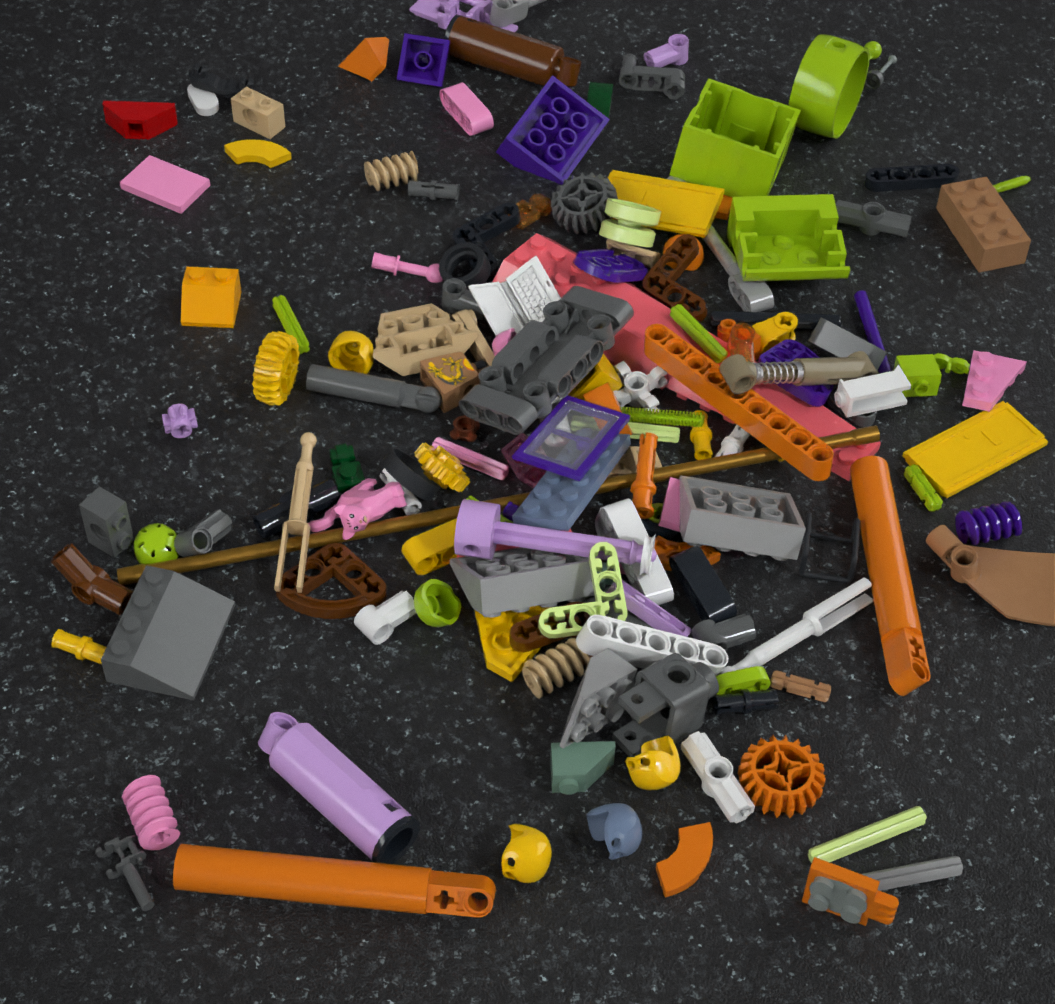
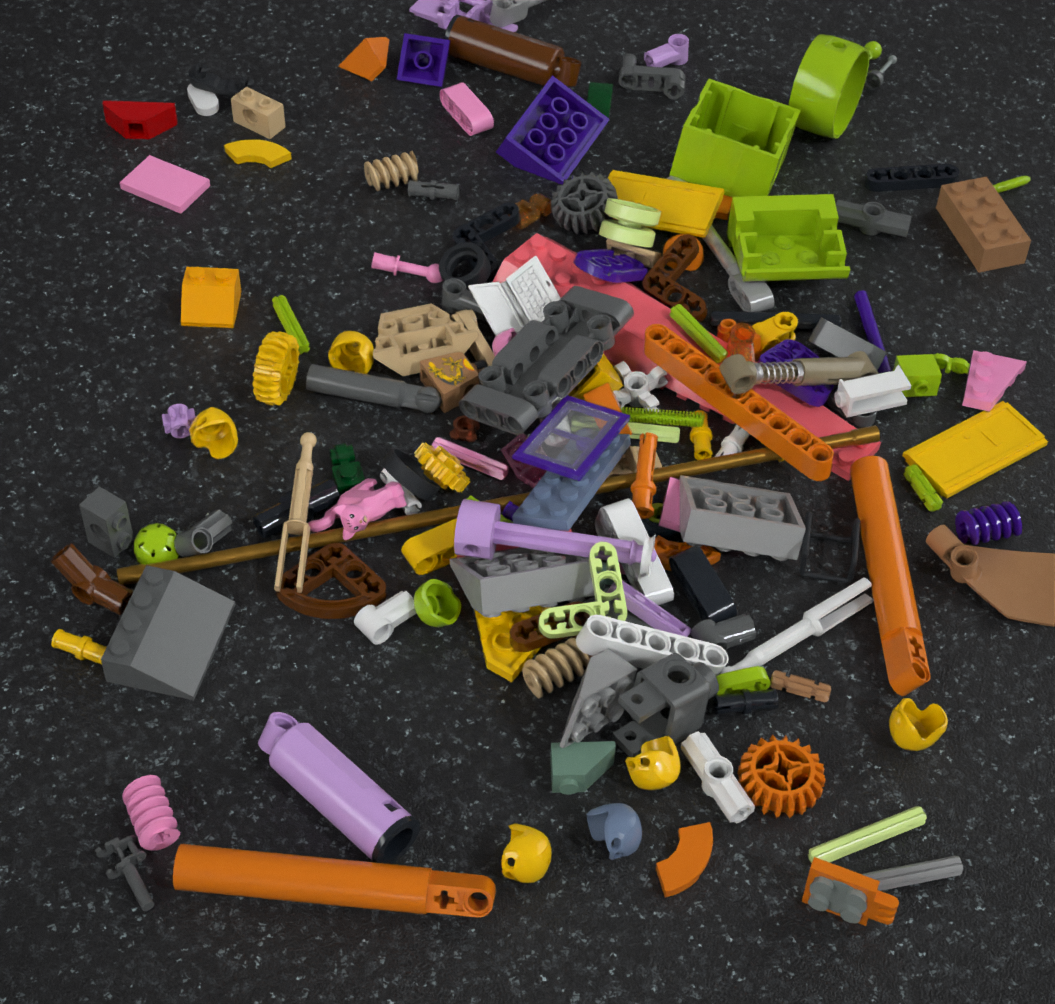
(214, 431): none -> yellow helmet
(916, 728): none -> yellow helmet

